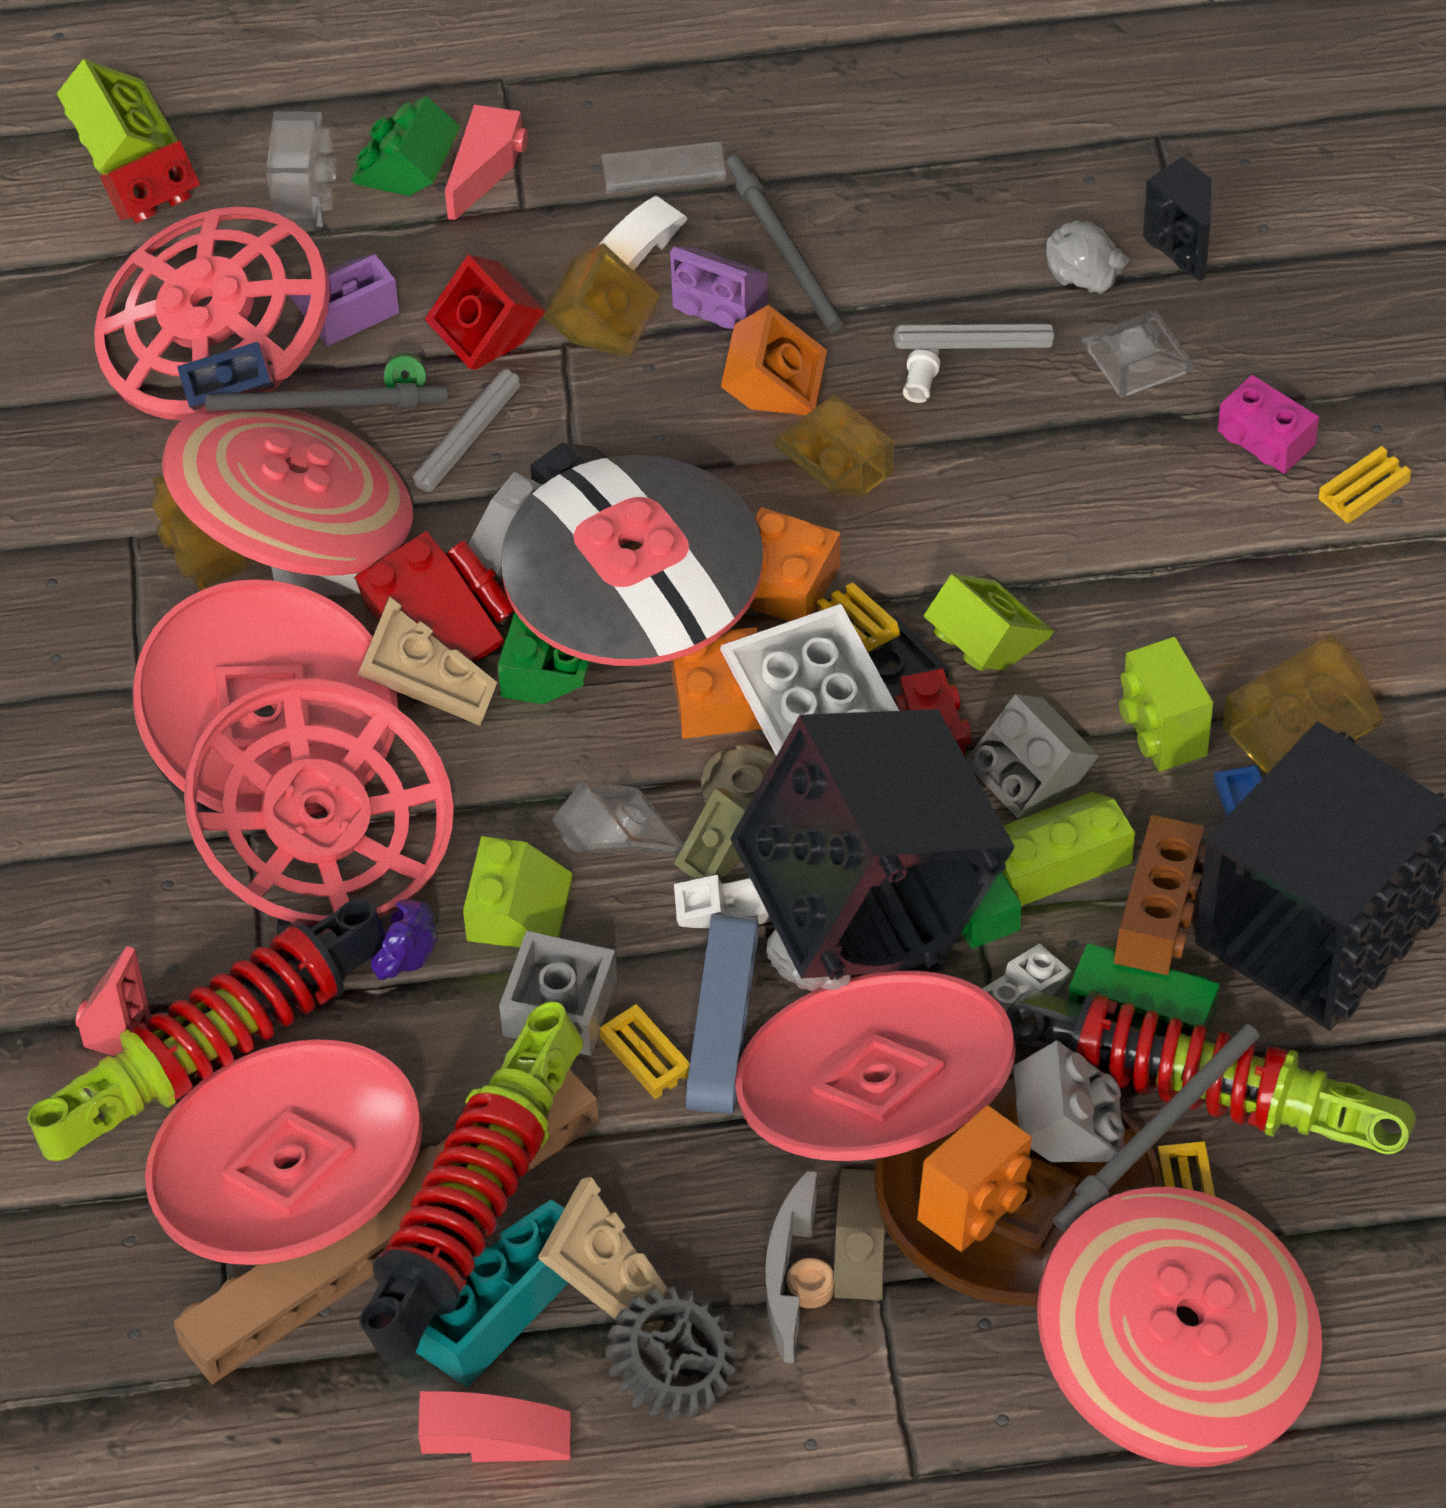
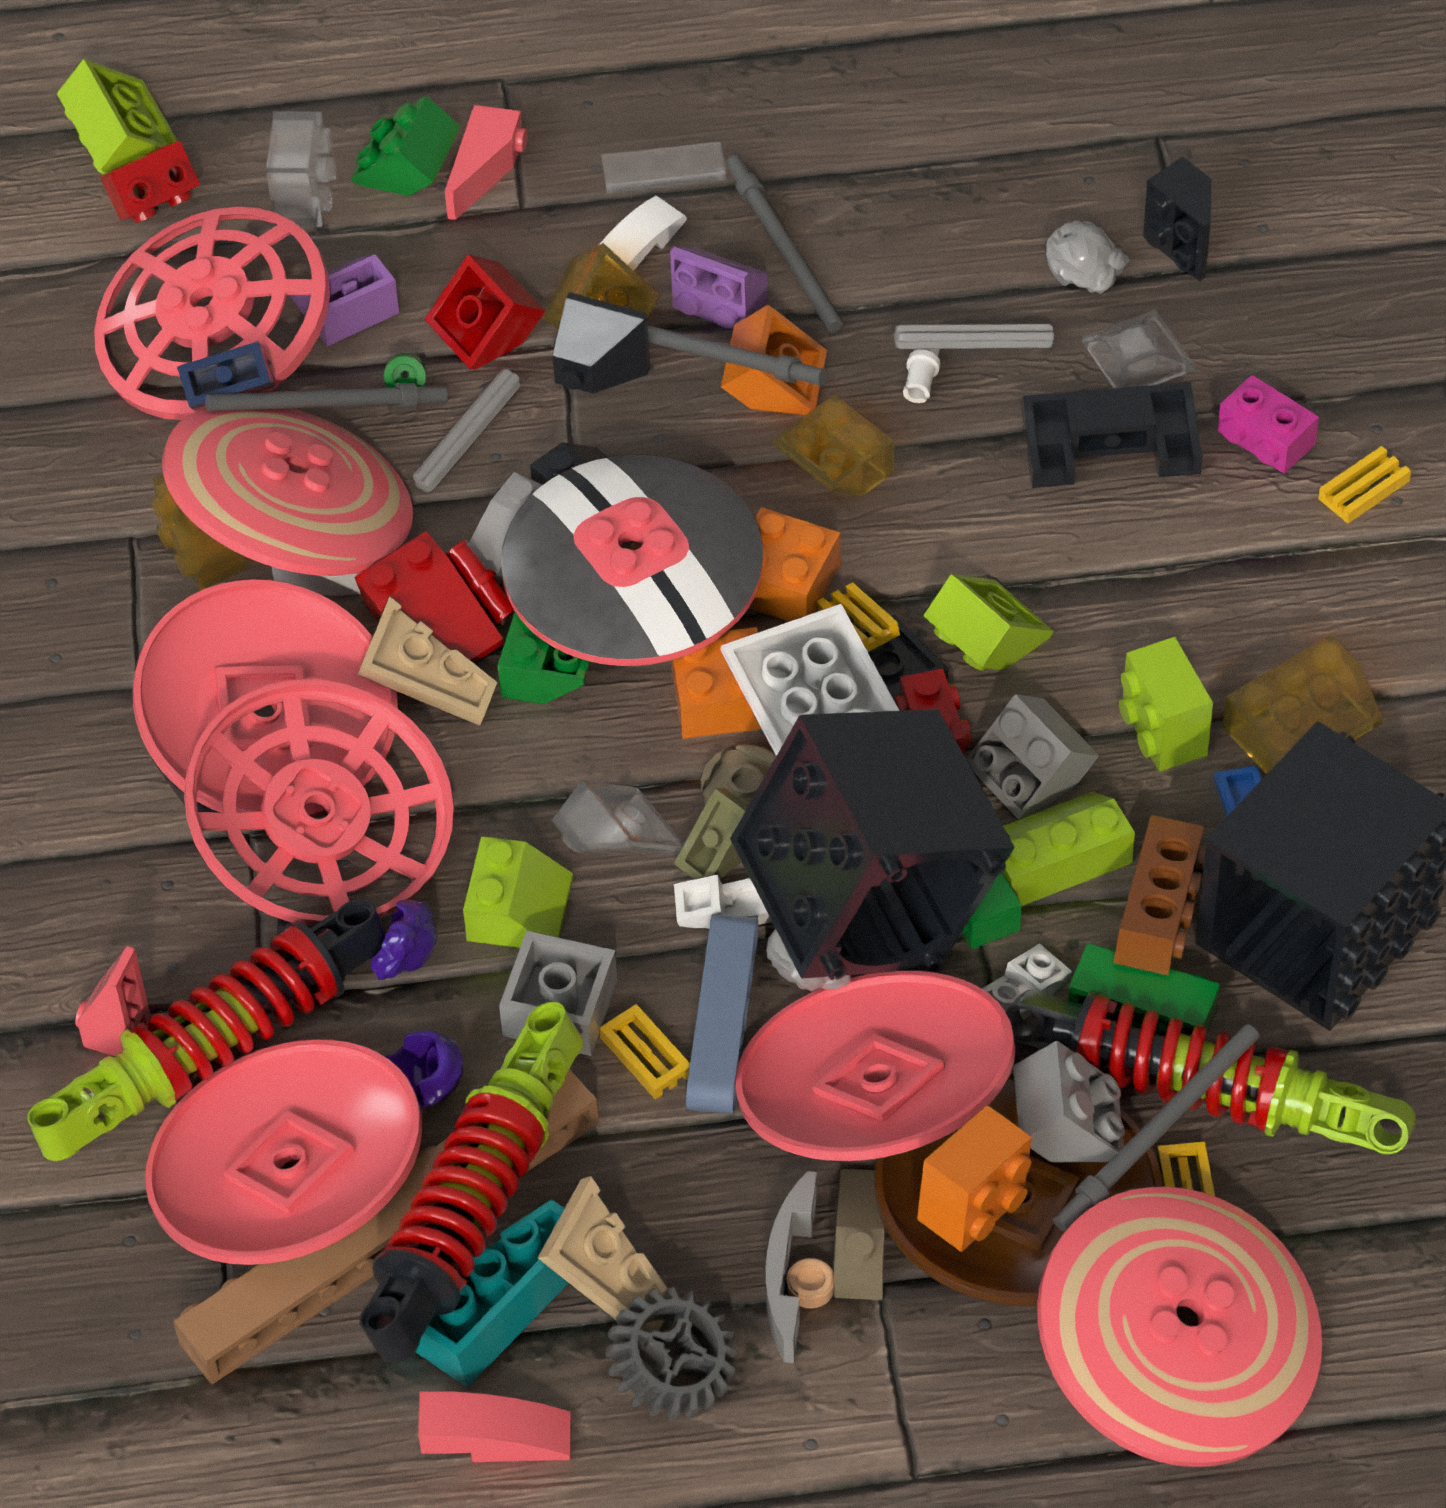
(430, 1064): none -> dark purple hair
(600, 345): none -> black slope
(783, 367): none -> dark grey bar
(1111, 423): none -> black bracket

